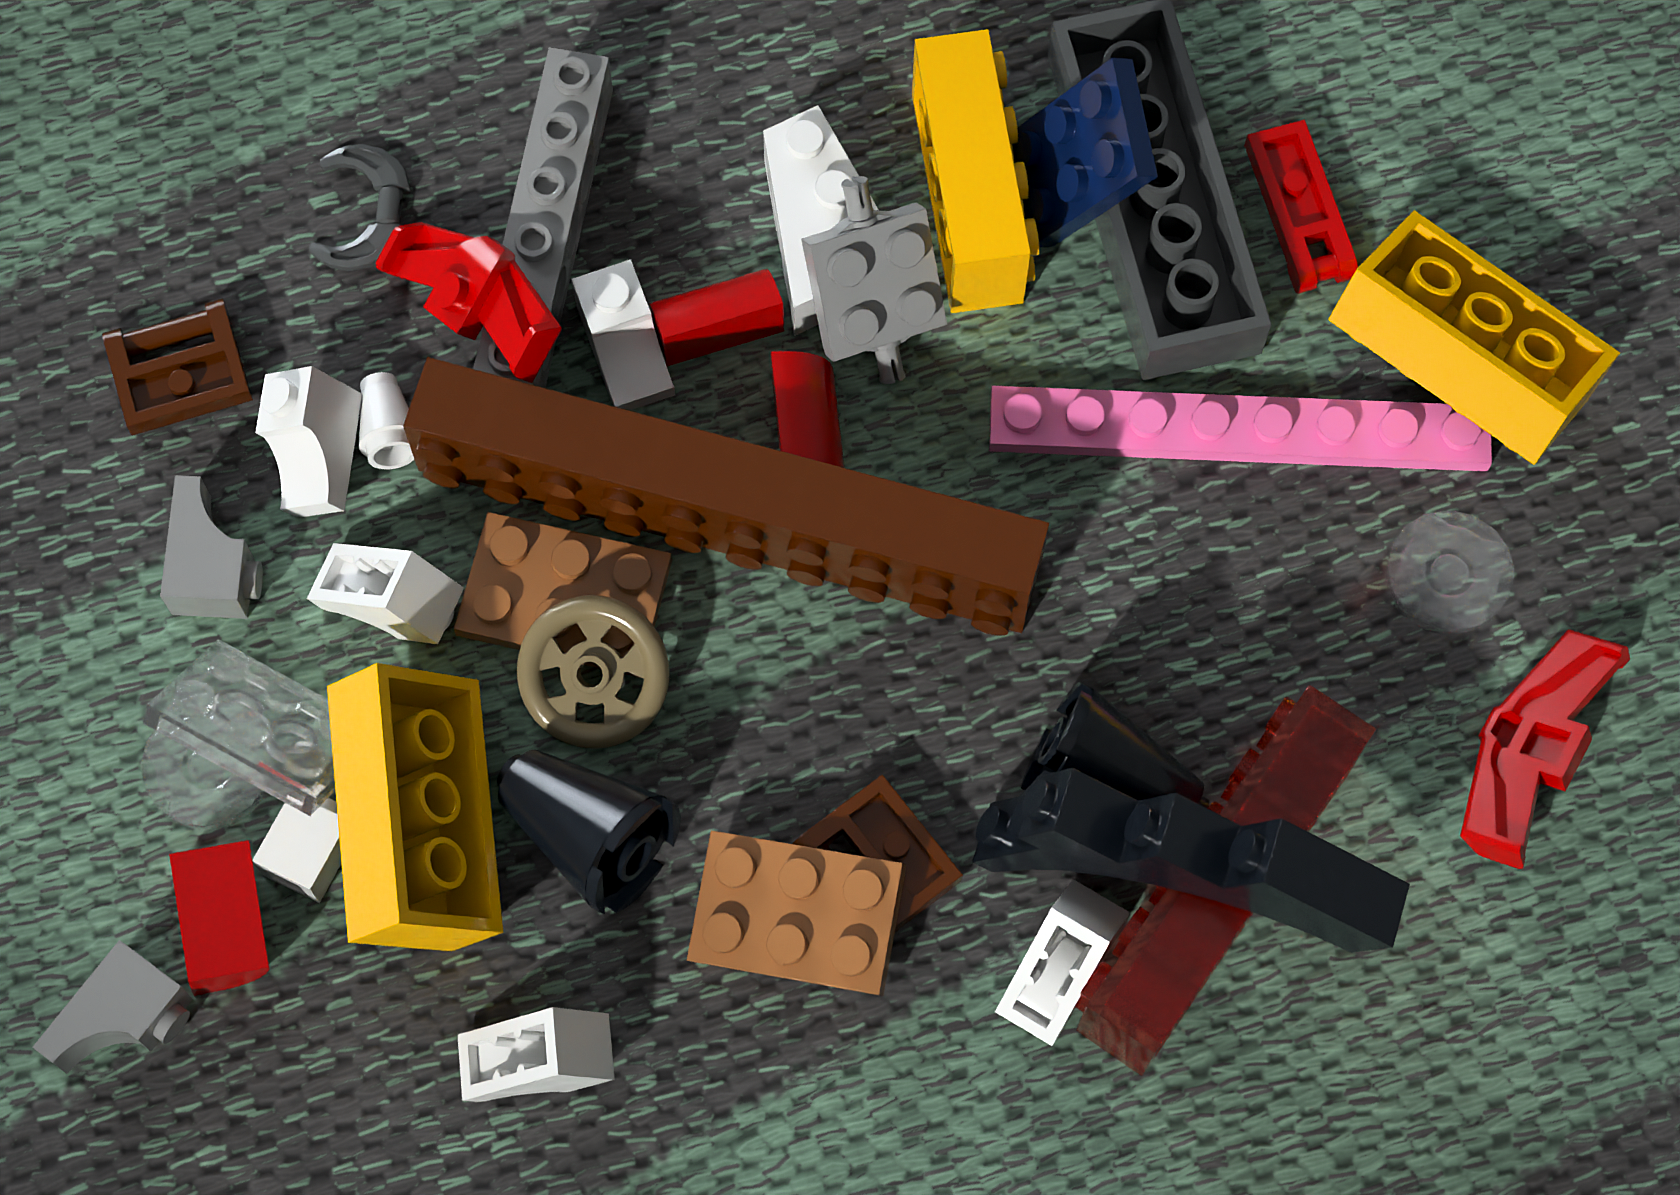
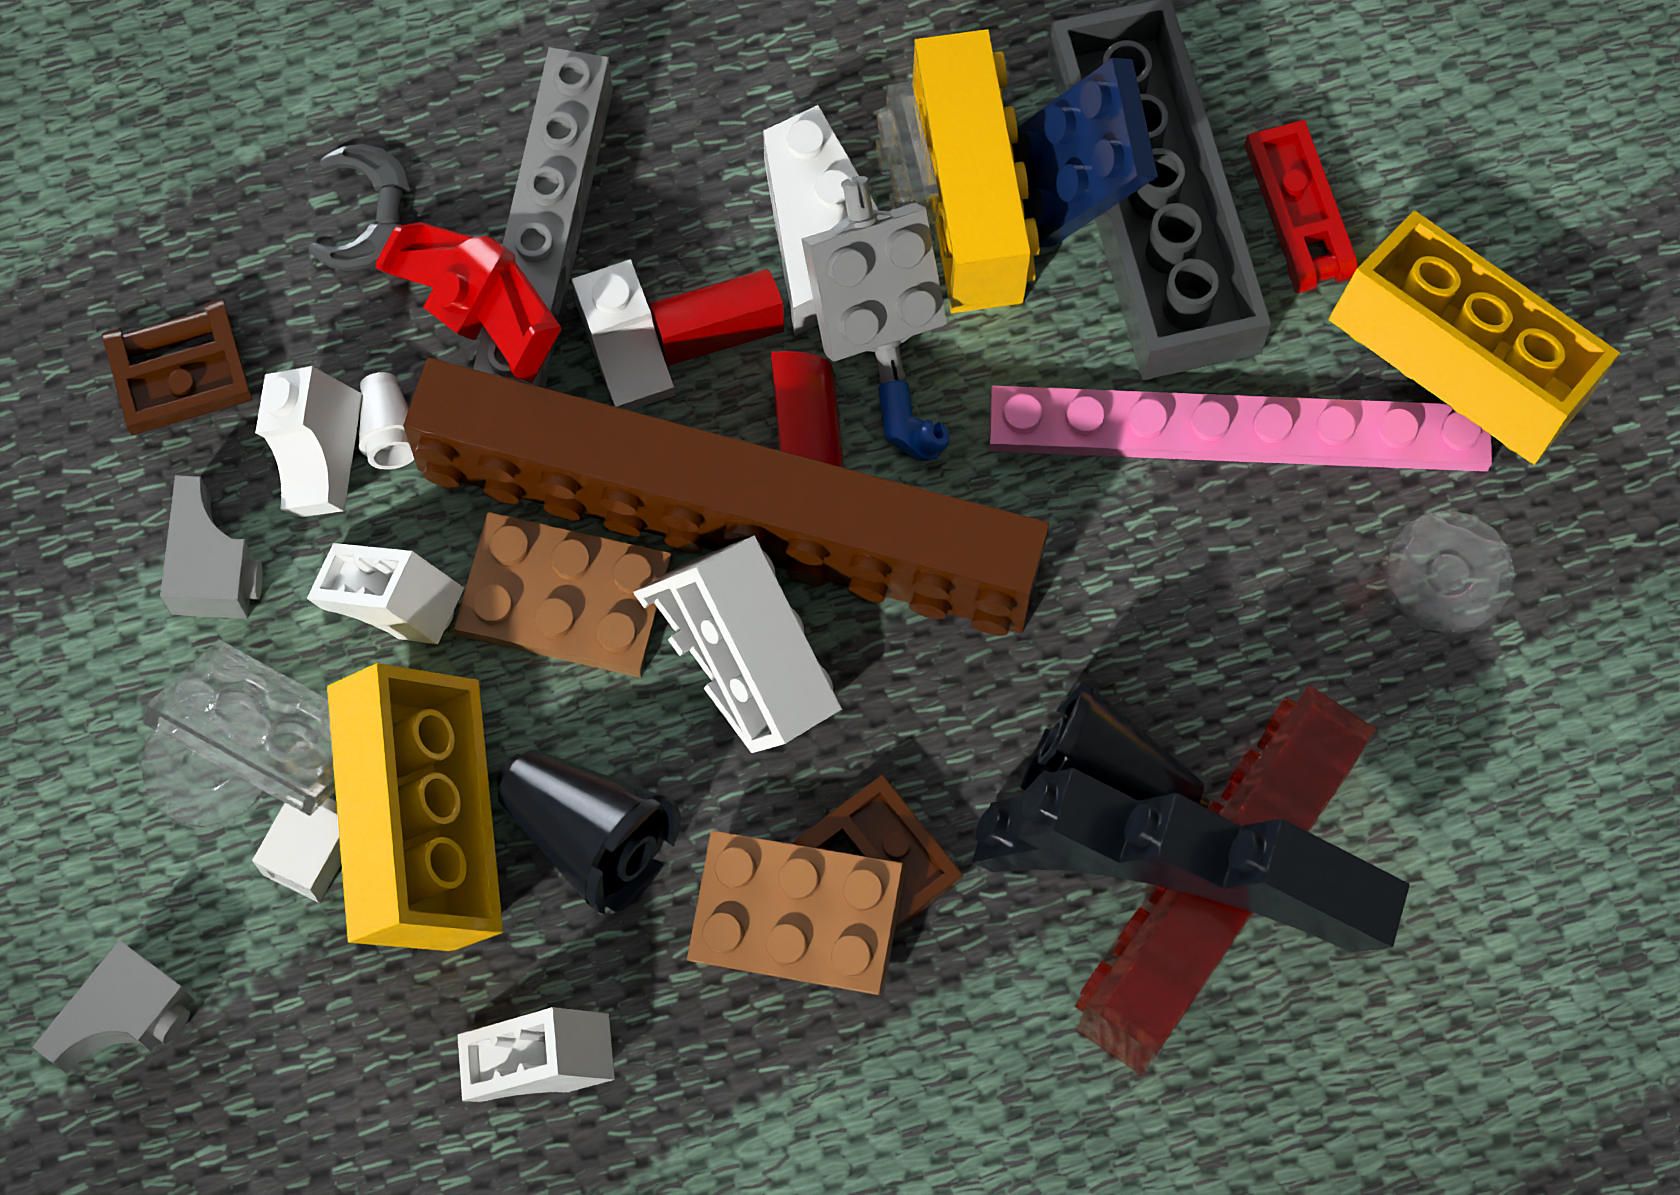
(219, 917): red brick -> none
(559, 713): dark tan plate -> none
(747, 643): none -> white wedge
(904, 430): none -> blue arm
(905, 153): none -> clear plate
(1061, 961): white arch -> none
(1534, 743): red plate -> none

